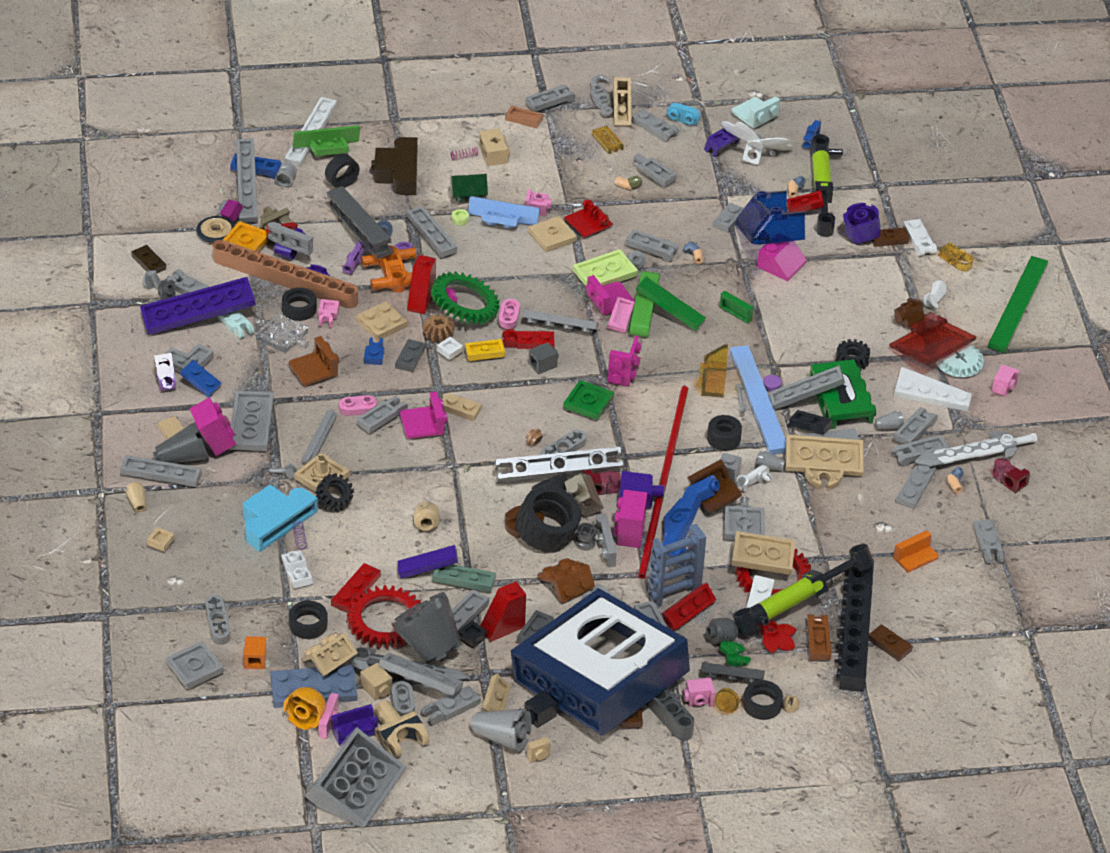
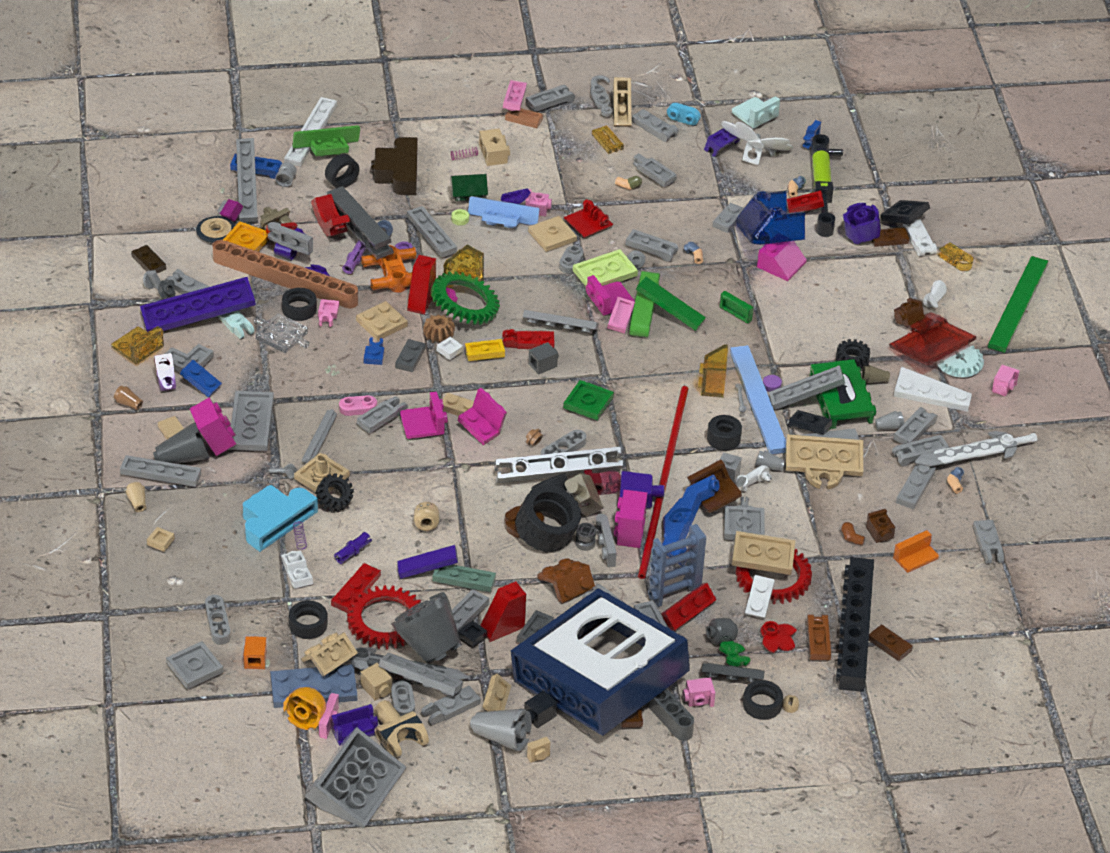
(126, 397): none -> medium nougat cone
(139, 344): none -> clear yellow bracket
(316, 365): dark orange bracket -> none
(328, 217): none -> red arch
(352, 548): none -> dark purple pin
(468, 261): none -> clear yellow bracket
(484, 418): none -> dark pink bracket
(509, 313): bright pink plate -> none
(514, 95): none -> bright pink plate
(516, 197): none -> dark purple tile
(571, 256): none -> light grey plate
(622, 364): dark pink bracket -> none
(727, 700): clear yellow hat -> none
(812, 584): black piece -> none
(850, 534): none -> dark orange arm
(874, 375): none -> dark tan cone
(880, 526): none -> reddish brown brick
(905, 211): none -> black plate
(1010, 475): leg -> none

